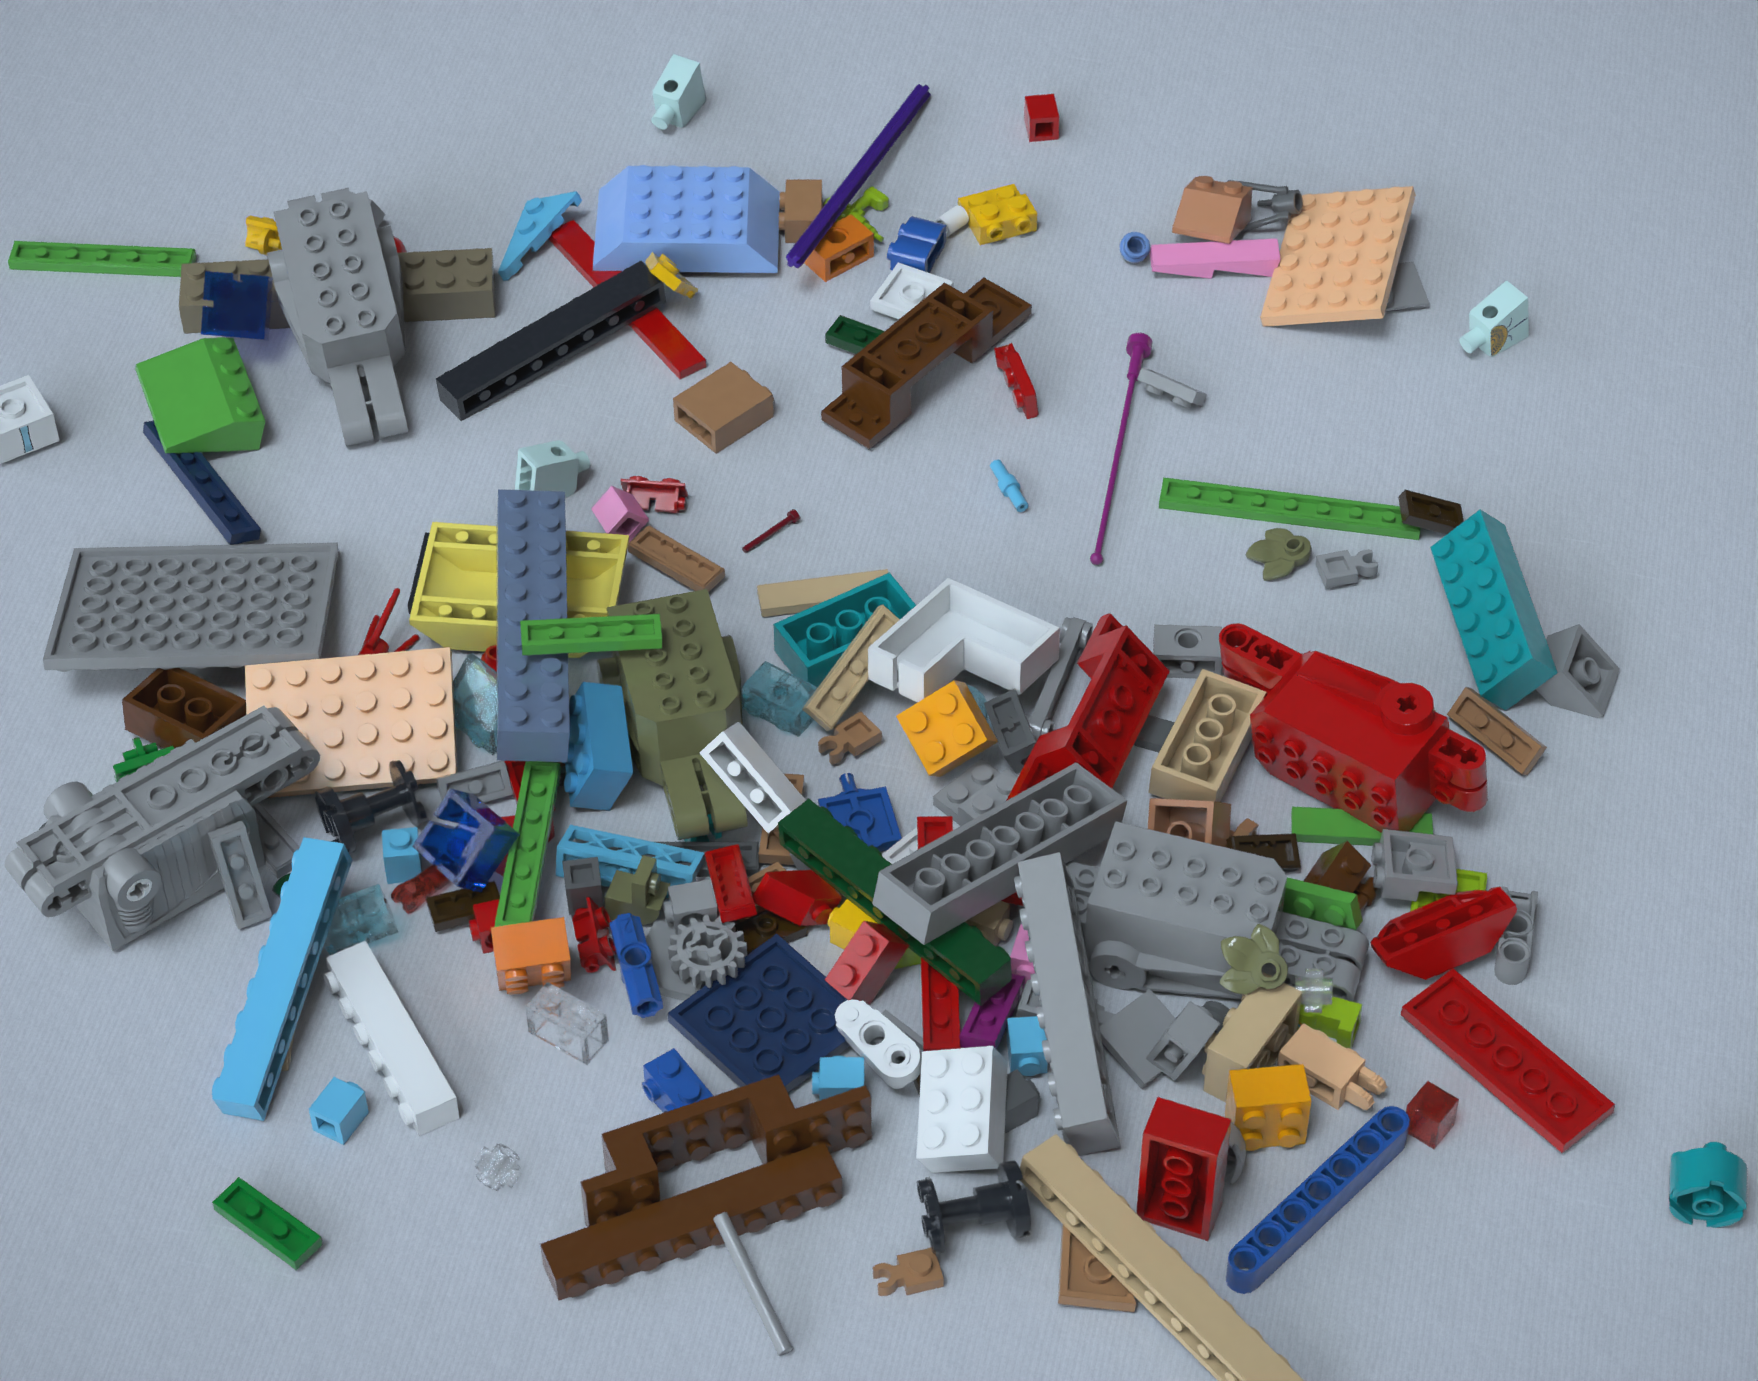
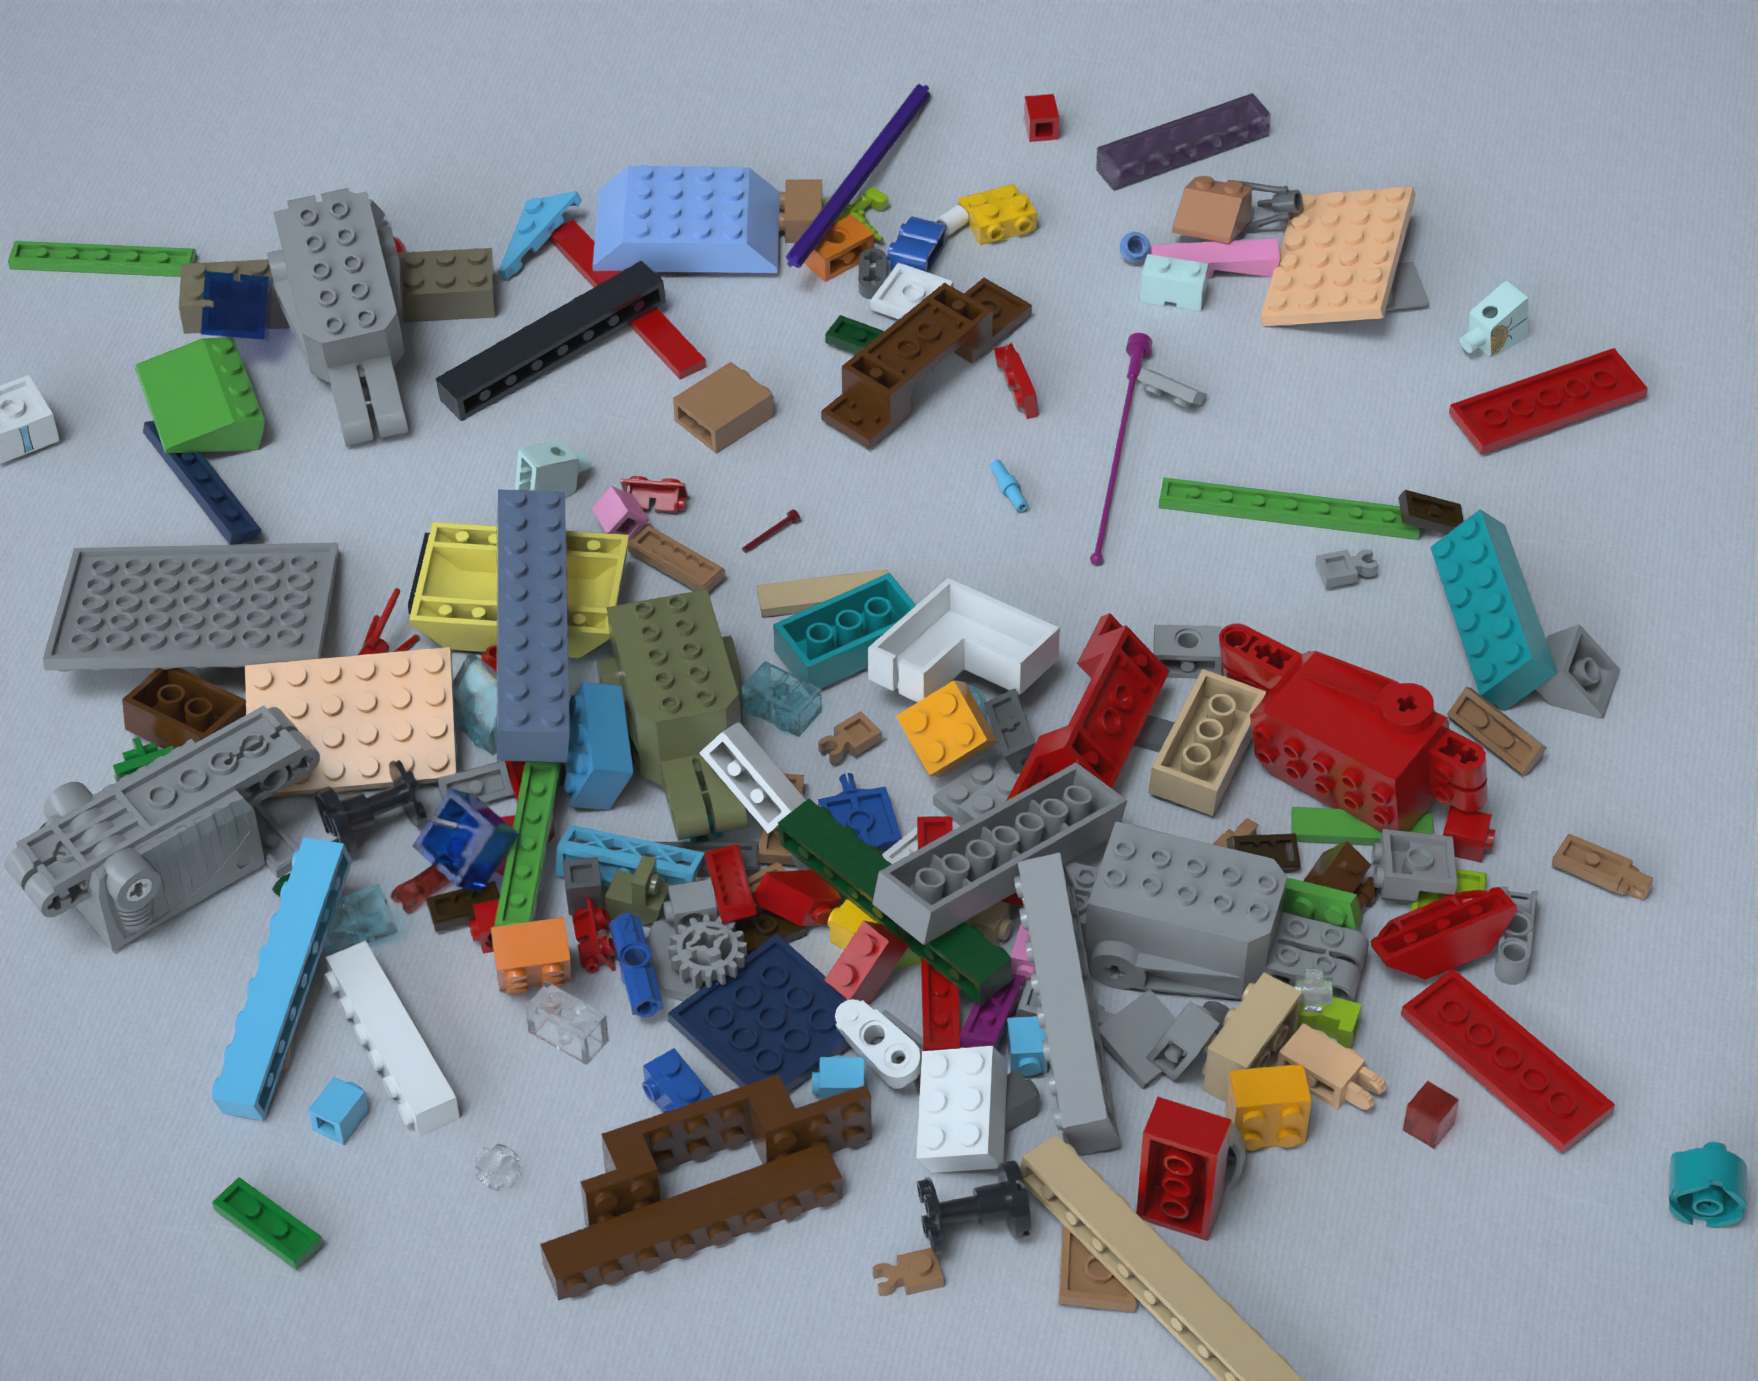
(239, 874): light grey plate -> none
(262, 234): yellow hips -> none
(399, 856): medium azure brick -> none
(591, 634): bright green plate -> none
(668, 273): yellow wing -> none
(678, 93): light aqua torso -> none
(752, 1284): light grey bar -> none
(848, 673): tan tile -> none
(869, 273): none -> dark grey beam
(1073, 637): light grey piece -> none
(1174, 281): none -> light aqua brick
(1183, 141): none -> clear purple brick
(1191, 819): nougat slope -> none
(1248, 958): olive plate -> none
(1280, 552): olive plate -> none
(1315, 1213): blue beam -> none
(1469, 833): none -> red brick
(1547, 401): none -> red plate
(1601, 867): none -> medium nougat hinge

